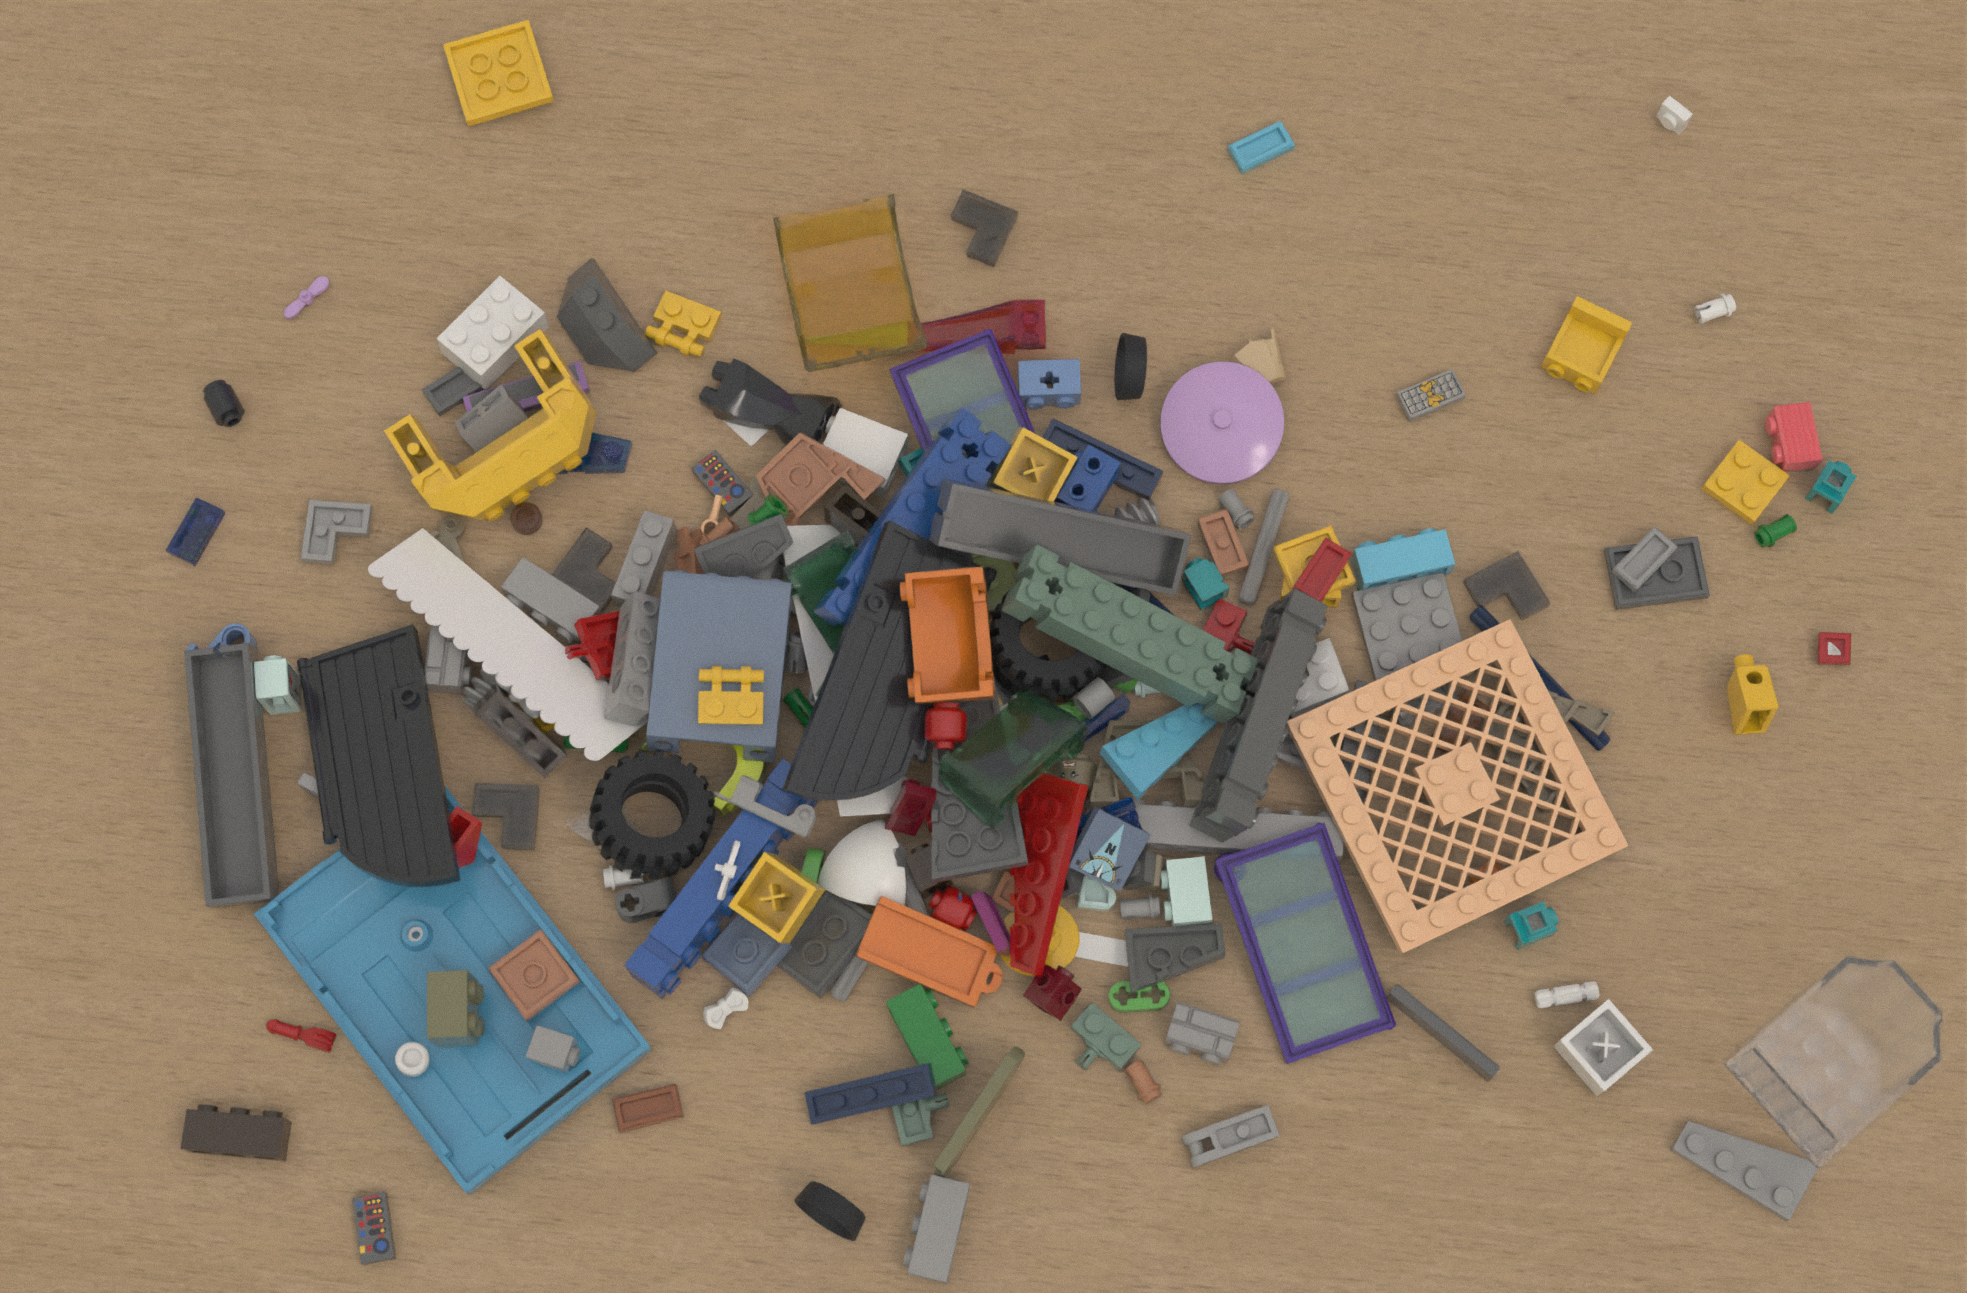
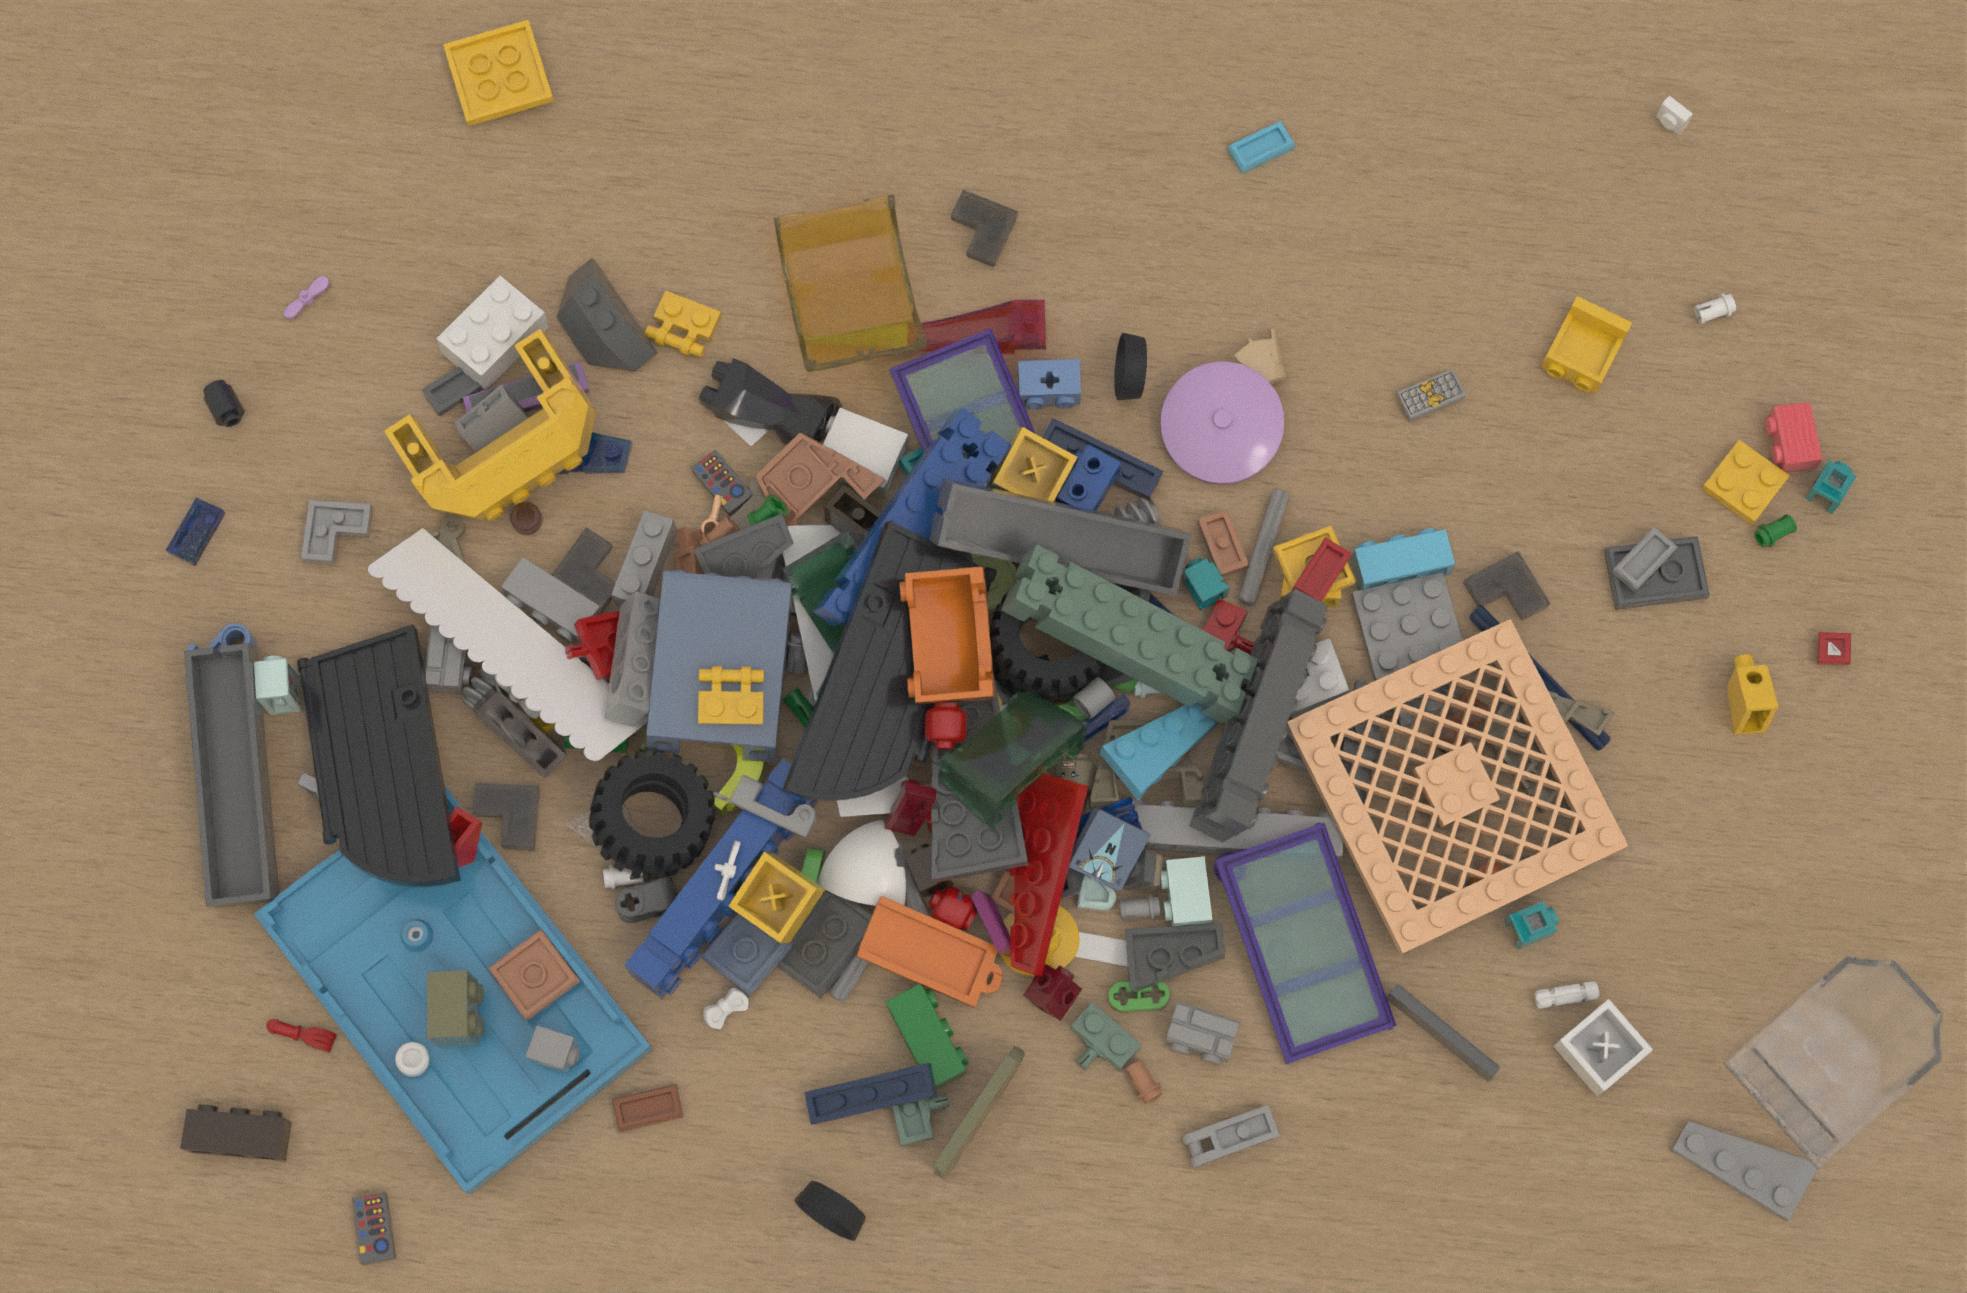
(937, 1229): light grey brick -> none
(1237, 510): light grey pin -> none

